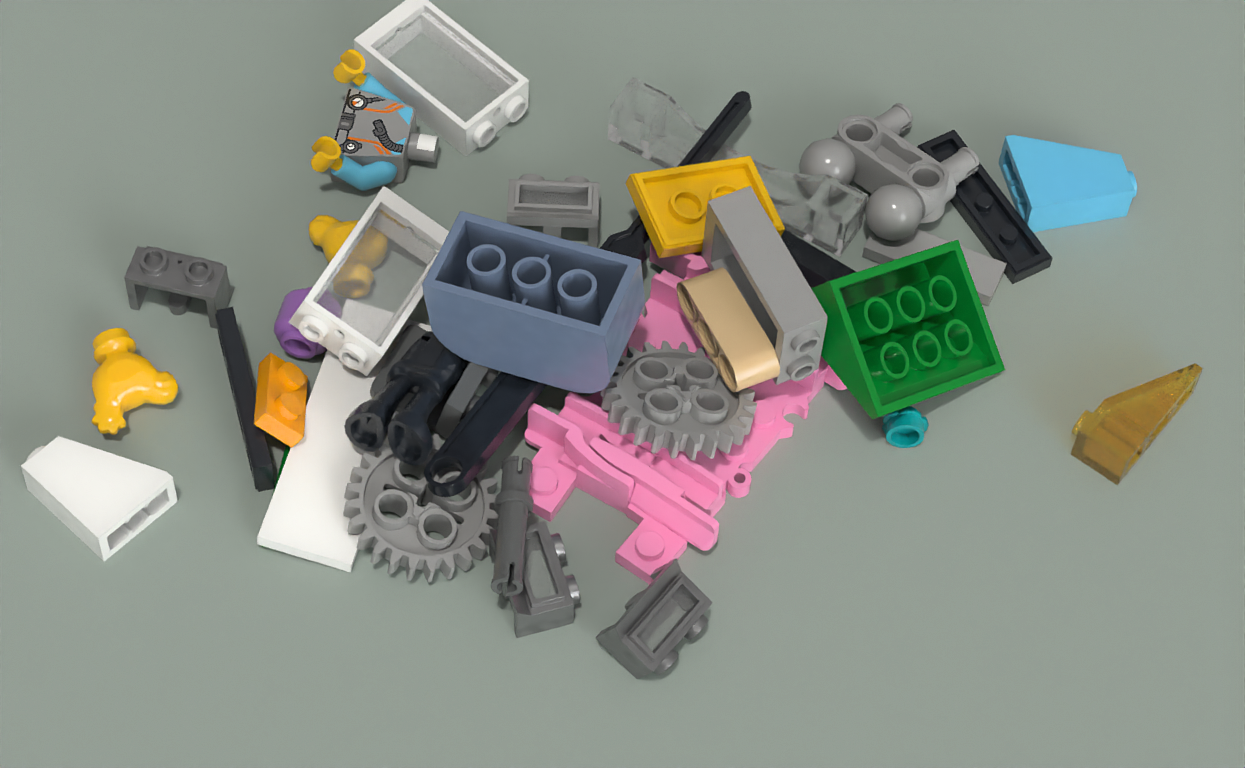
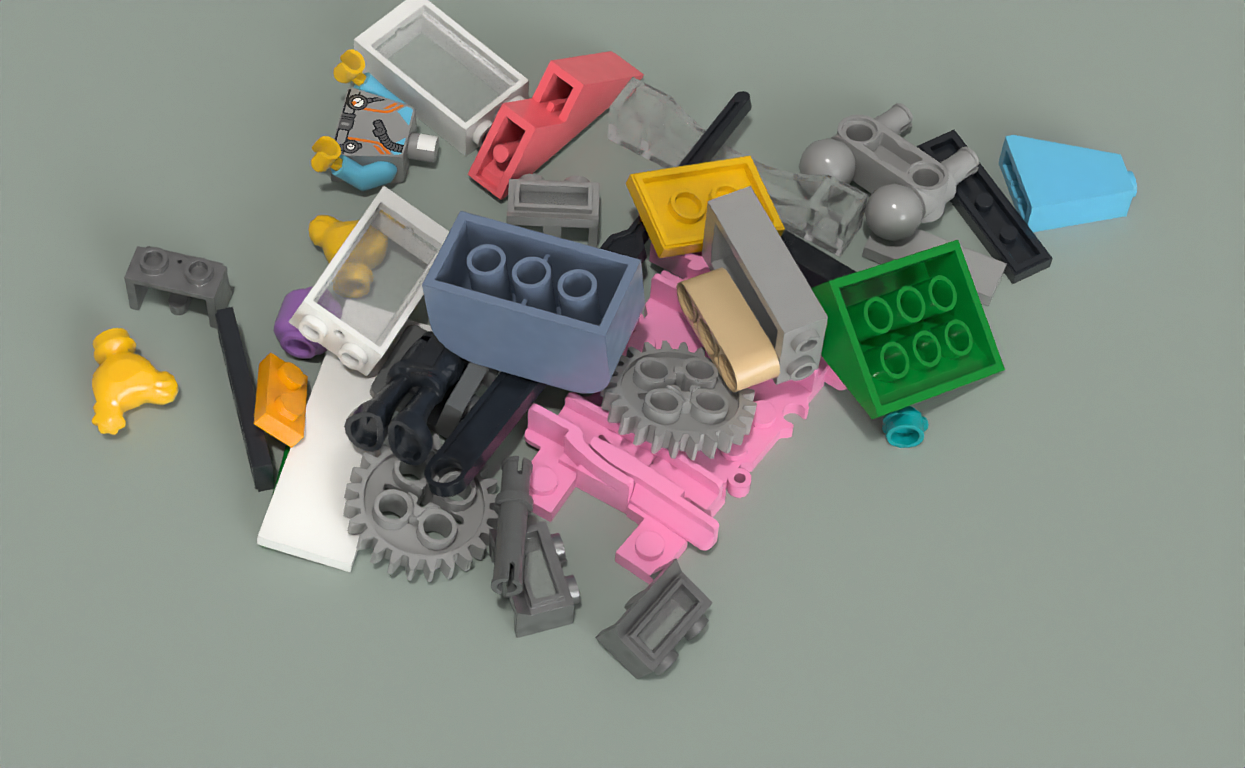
(98, 492): white slope -> none
(536, 128): none -> coral slope
(1130, 422): clear yellow slope -> none

